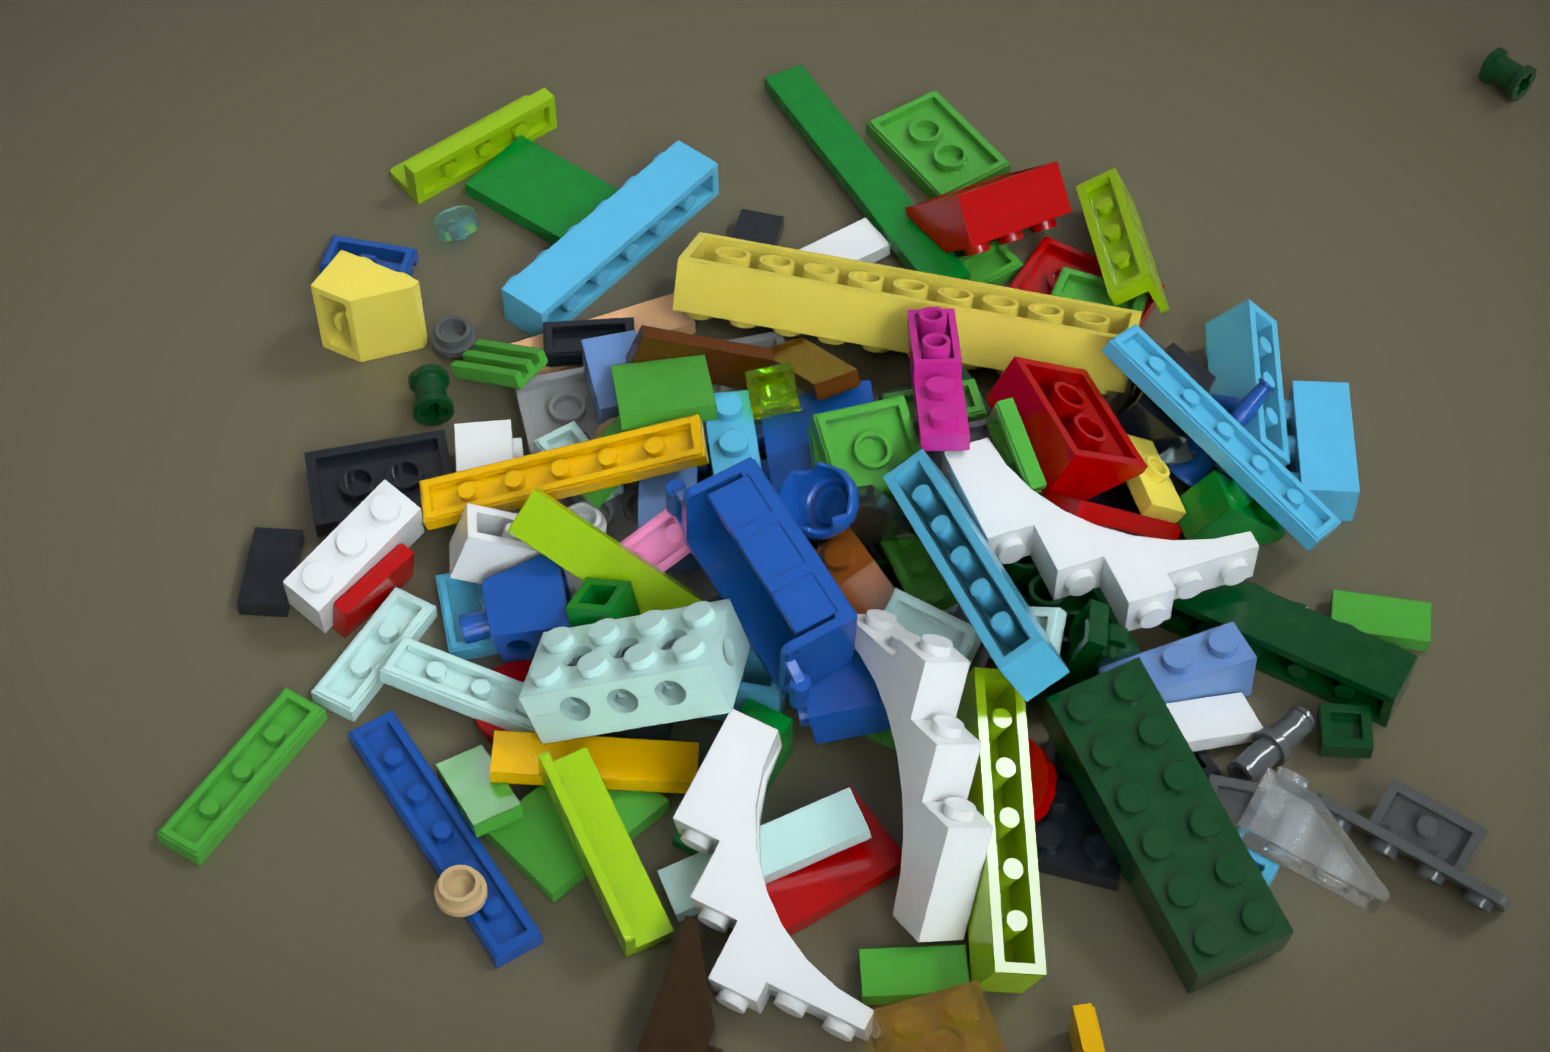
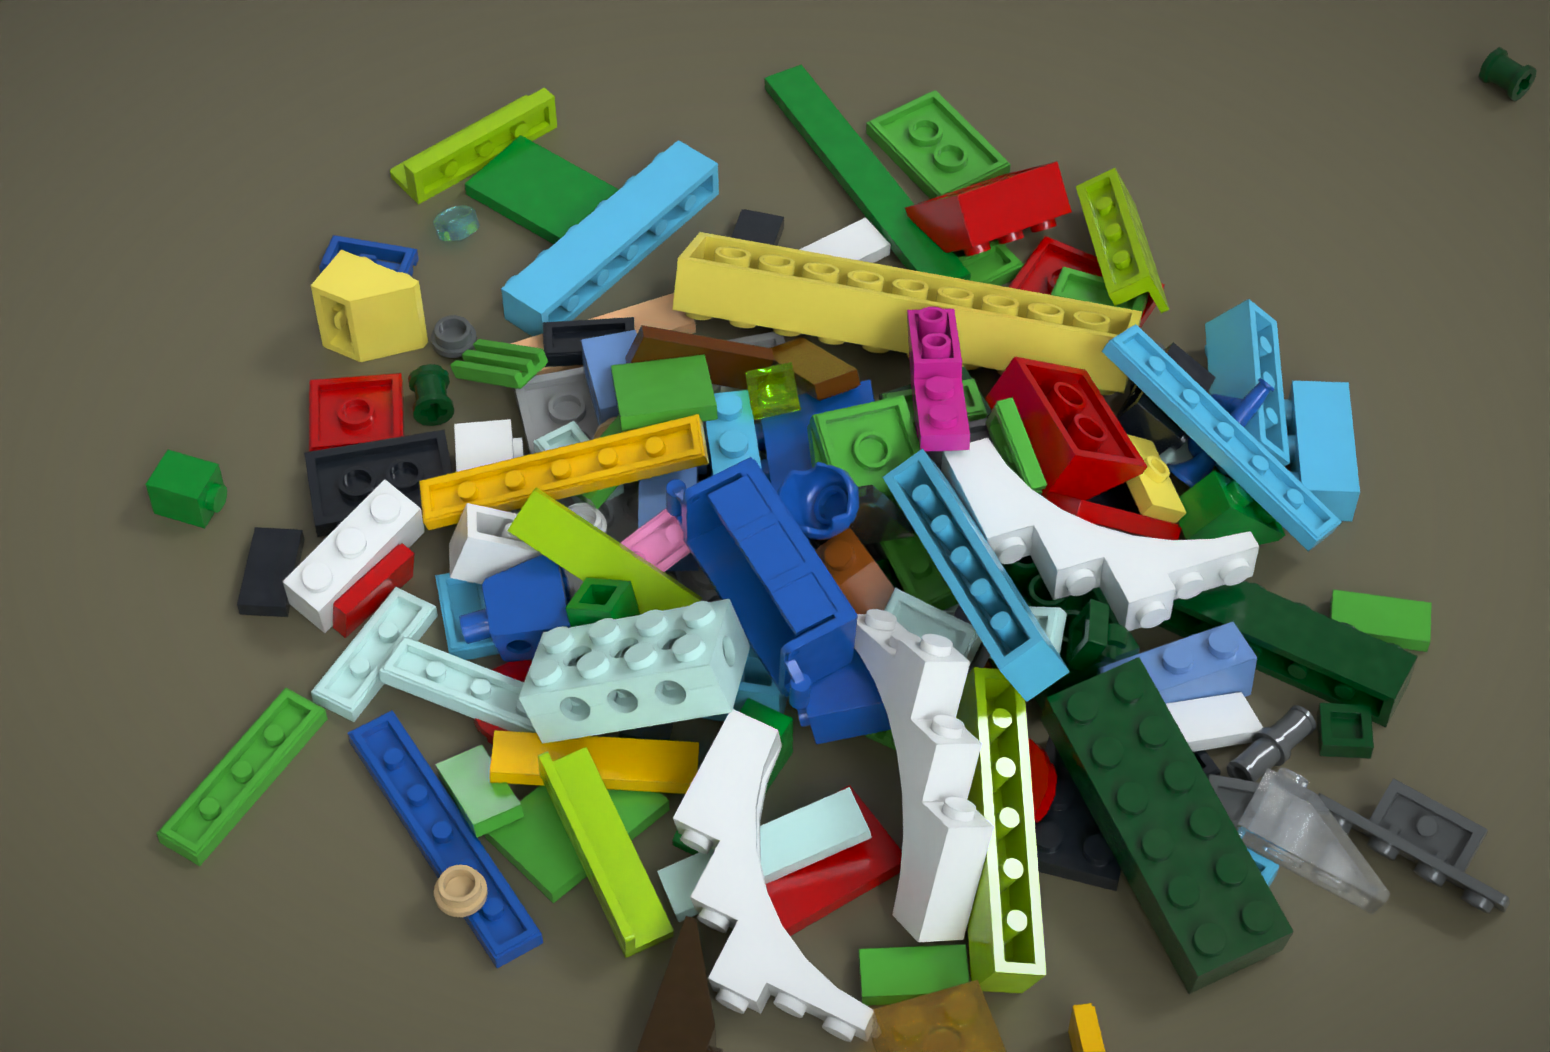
(186, 489): none -> green brick
(355, 410): none -> red tile

